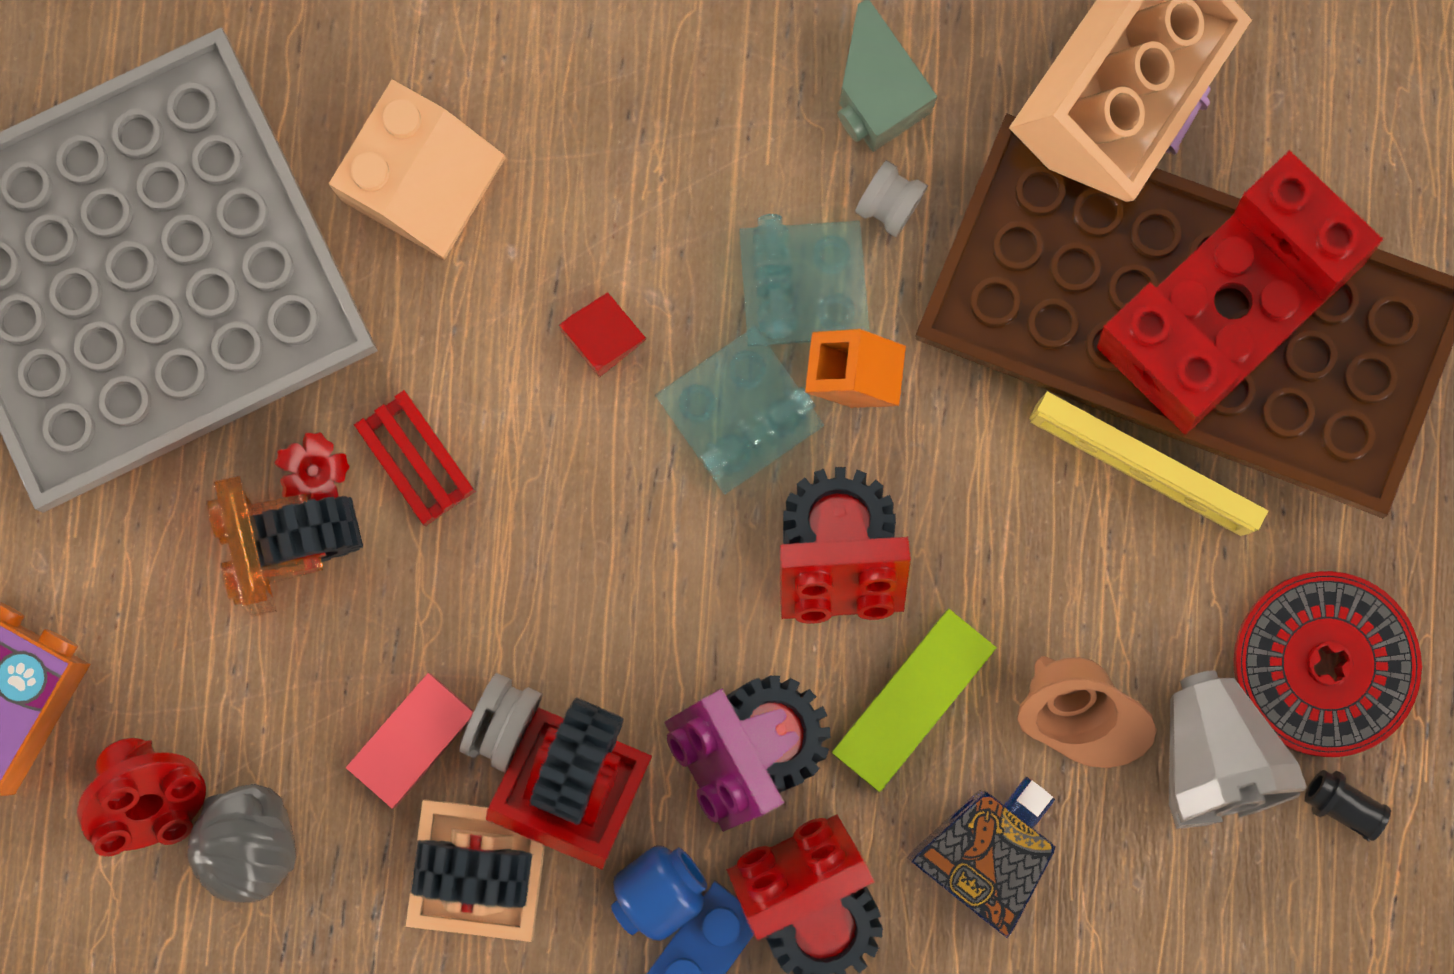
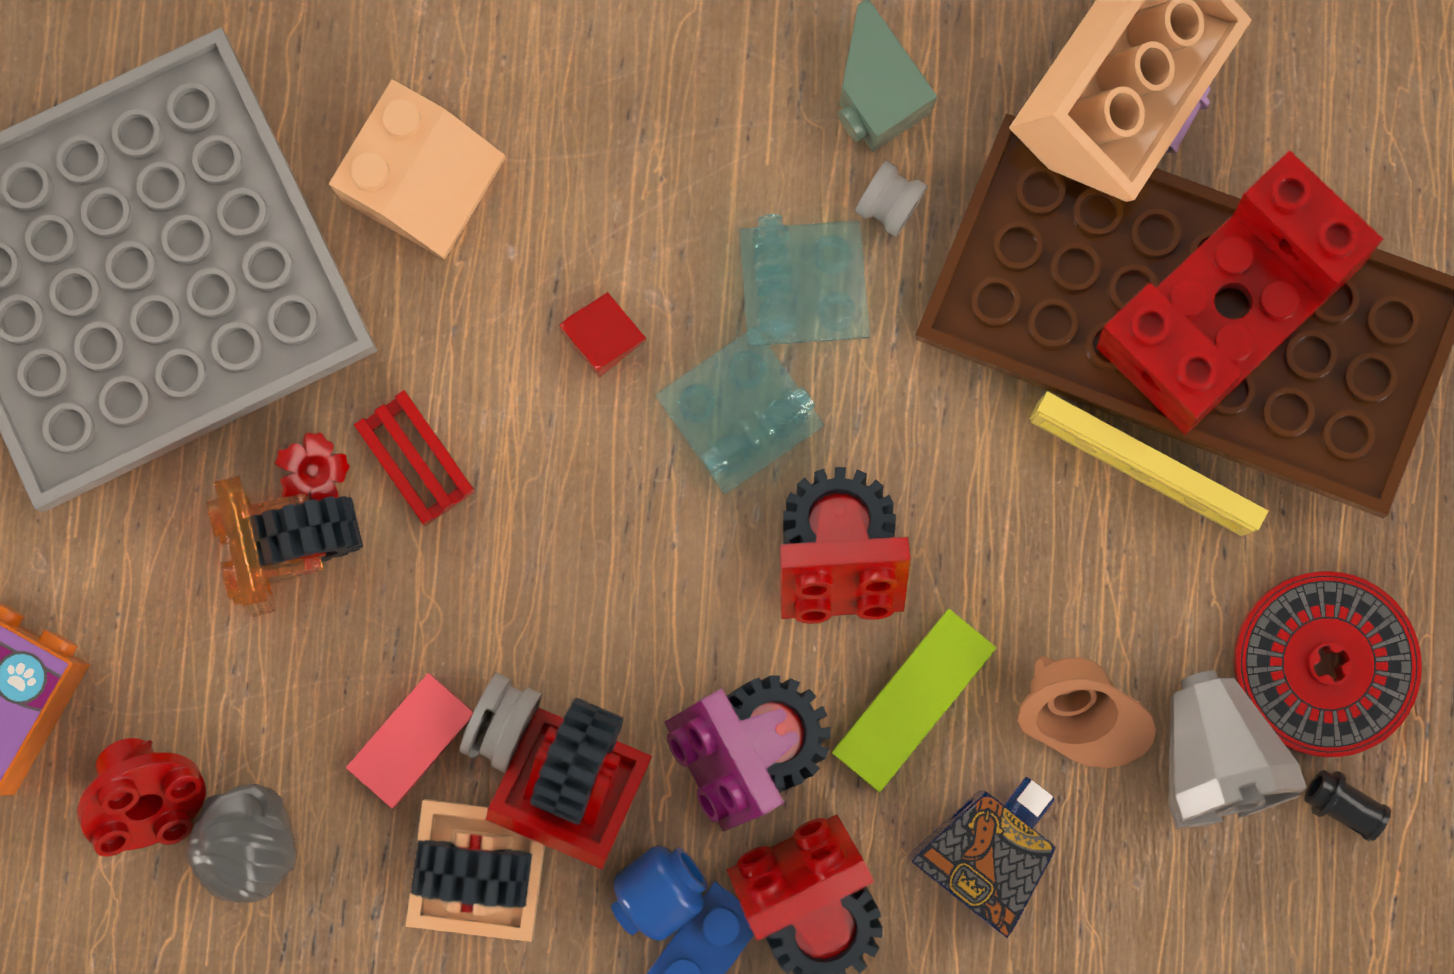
(855, 368): orange brick -> none

